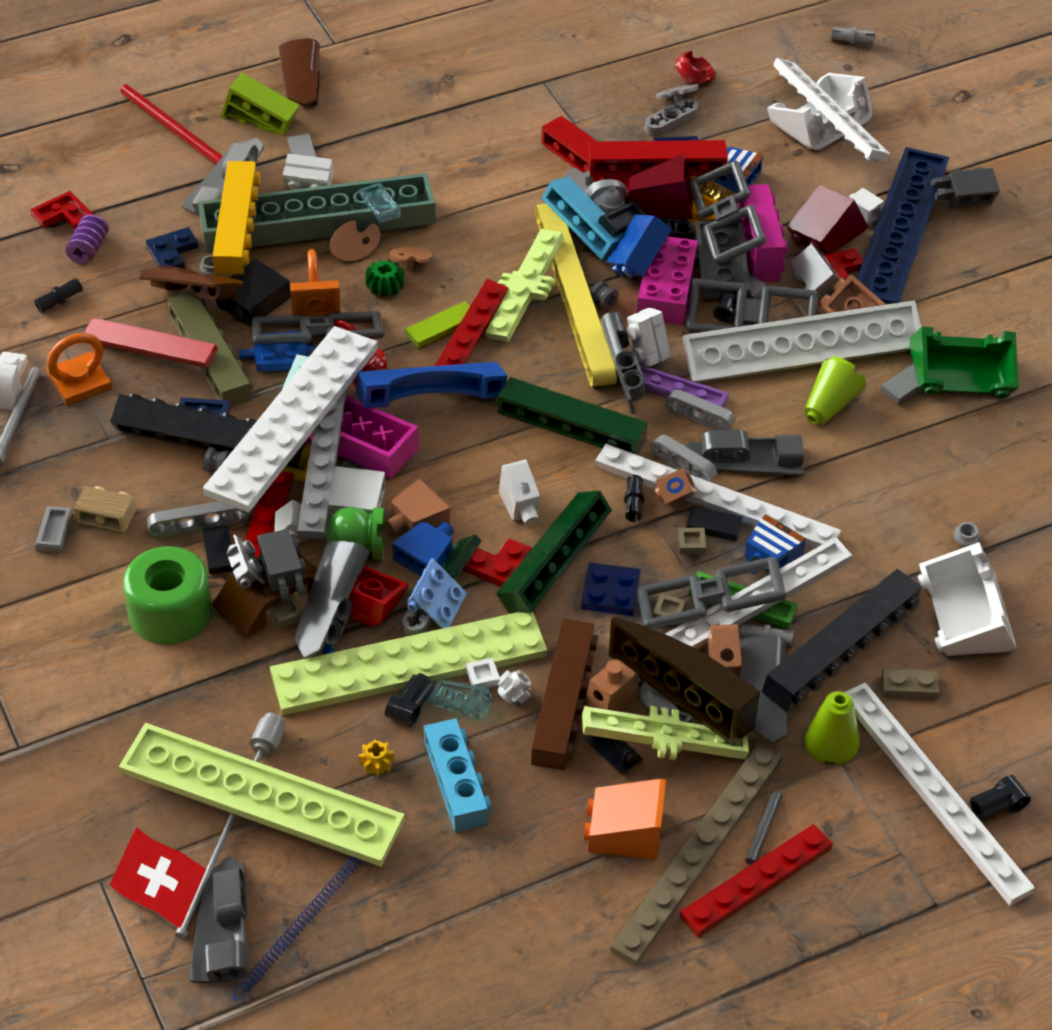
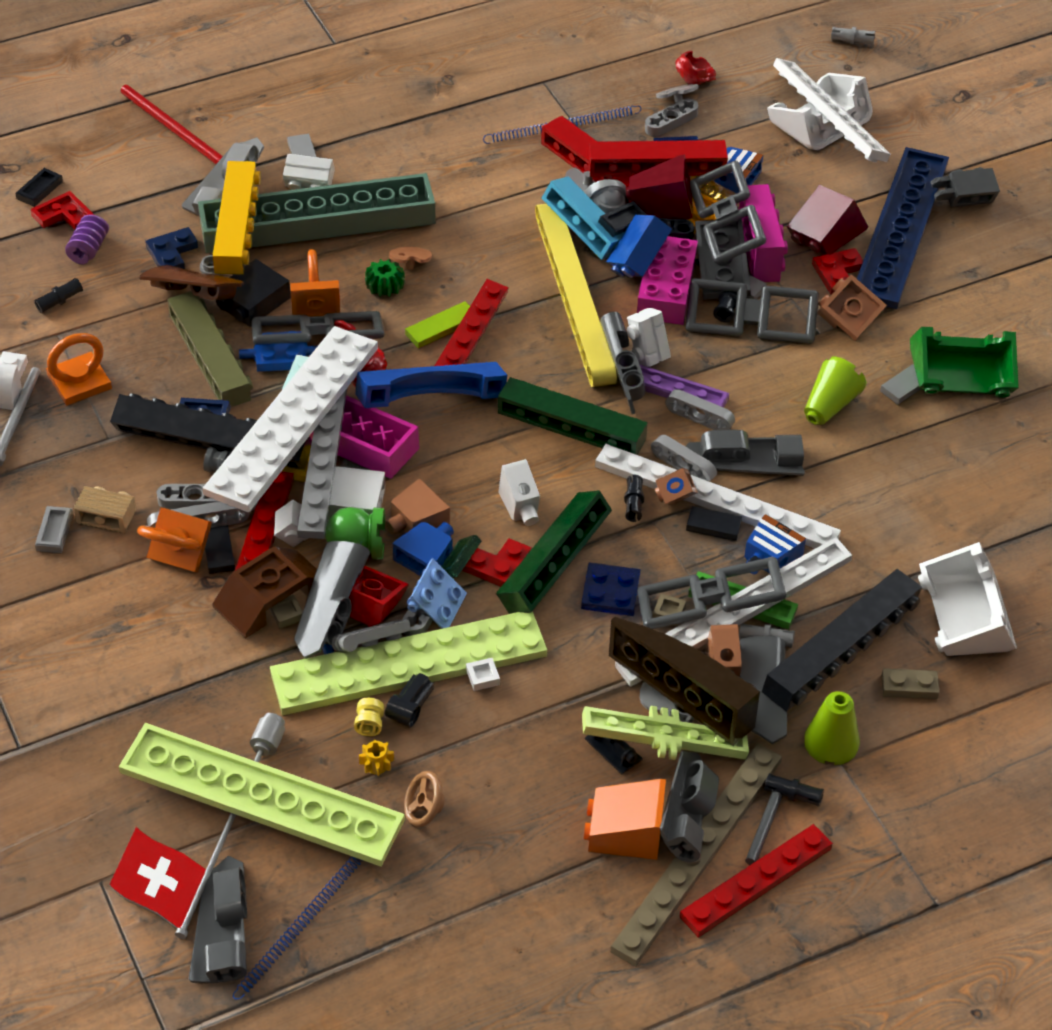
(39, 187): none -> black tile
(152, 343): tile -> none
(167, 595): bright green piece -> none
(176, 490): none -> light grey beam
(177, 539): none -> orange tile
(244, 562): light grey hinge -> none
(259, 105): lime wedge -> none
(281, 562): dark grey hinge -> none
(300, 70): reddish brown panel -> none
(347, 242): nougat piece -> none
(369, 717): none -> light yellow wheel
(370, 635): none -> light grey plate
(380, 202): clear light blue tile -> none
(427, 799): none -> medium nougat piece
(463, 811): medium azure brick -> none
(475, 708): clear light blue slope -> none
(514, 686): white gear -> none
(525, 285): yellowish green hinge -> none
(563, 695): reddish brown brick -> none
(568, 119): none -> piece
(604, 295): dark grey wheel -> none
(612, 687): nougat torso -> none
(689, 800): none -> dark grey panel
(691, 541): dark tan plate -> none
(794, 789): none -> black pin
(800, 341): white plate -> none
(815, 271): light grey brick -> none
(869, 205): white brick -> none
(940, 796): white plate -> none
(966, 534): light grey plate -> none
(1005, 796): black piece -> none

